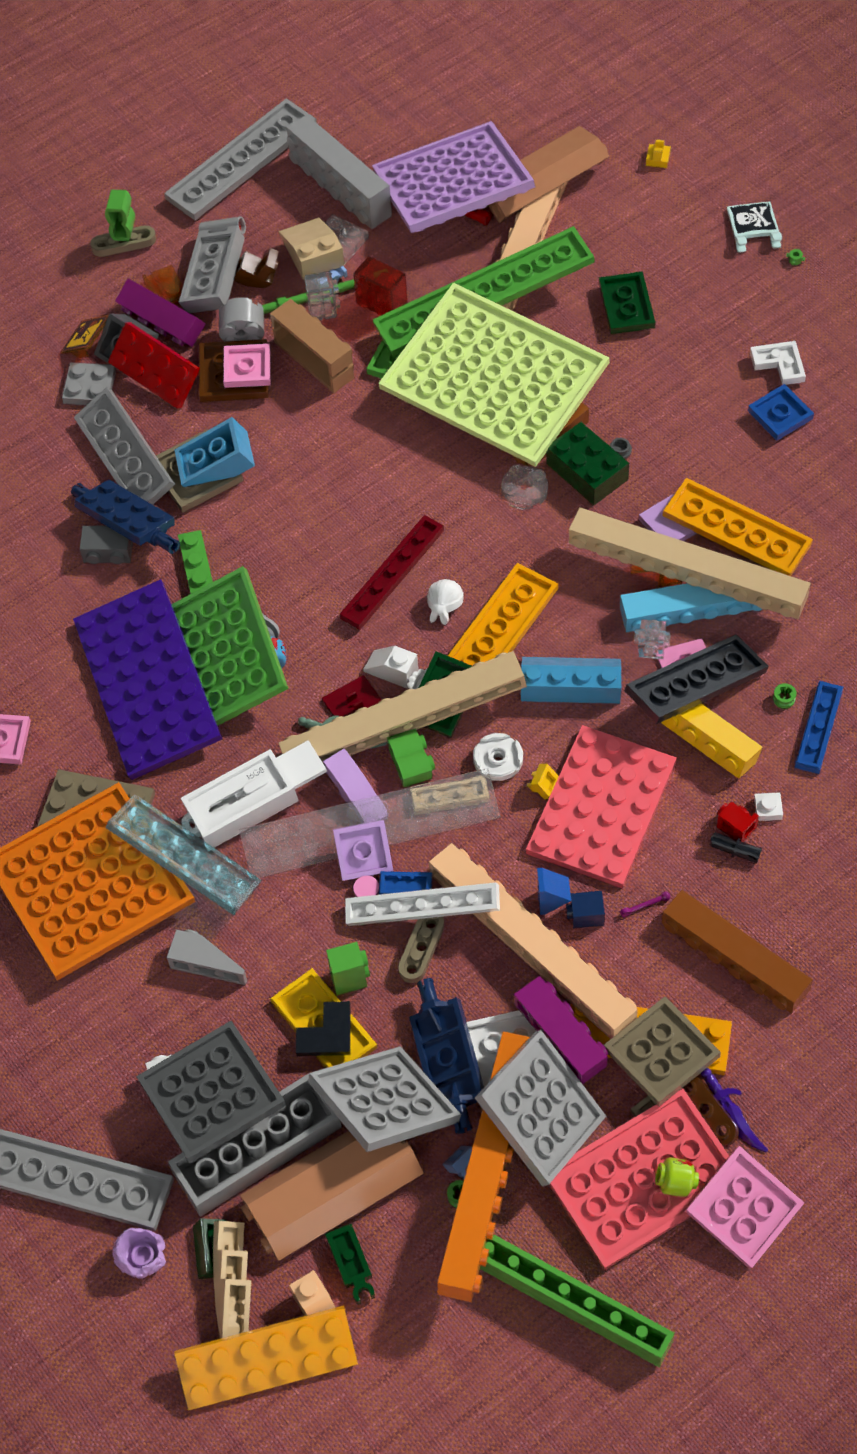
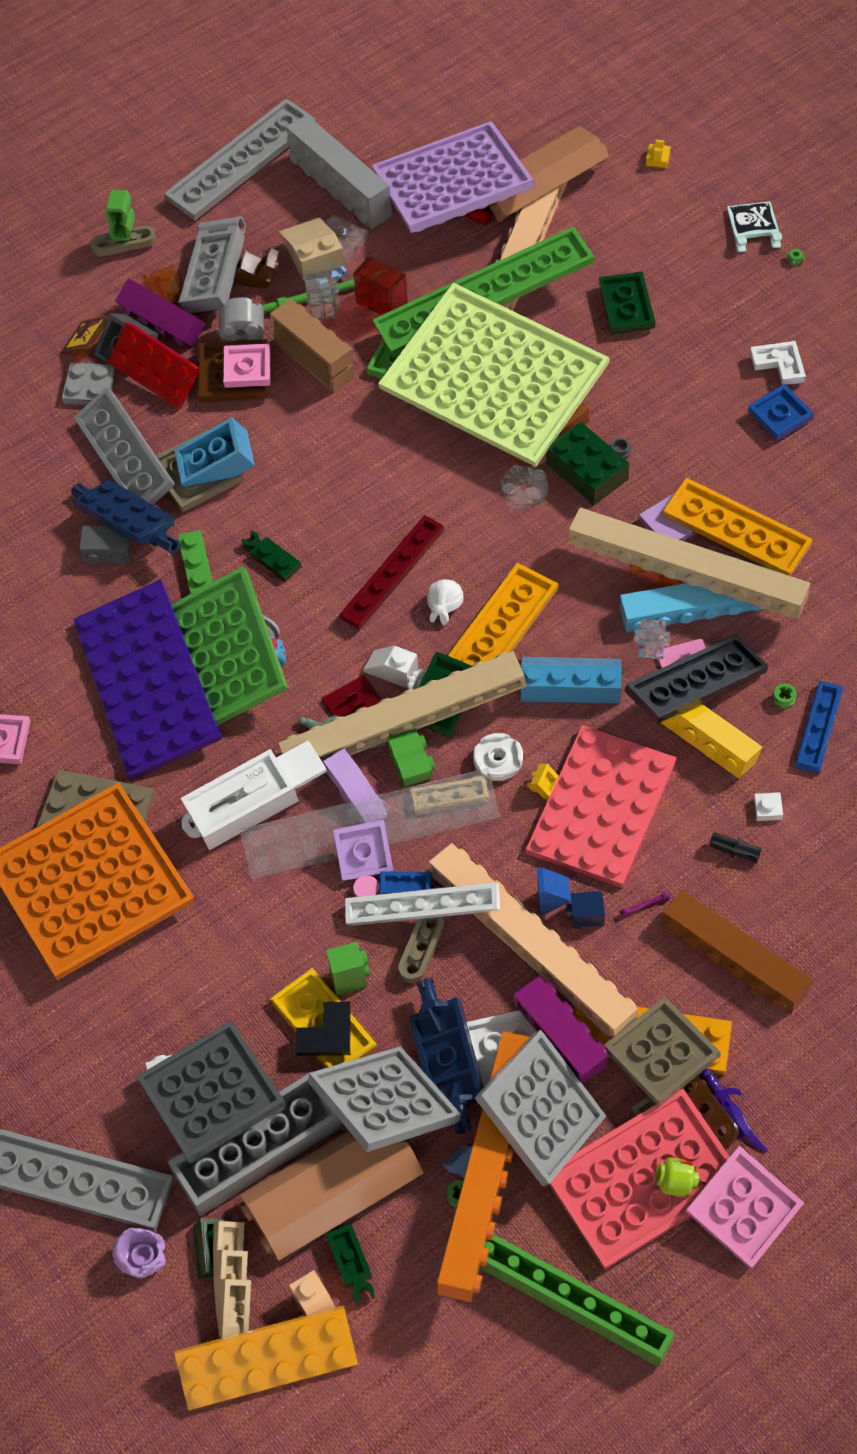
(183, 854): clear light blue plate -> none
(198, 956): light grey slope -> none
(272, 556): none -> dark green plate
(736, 821): red brick -> none

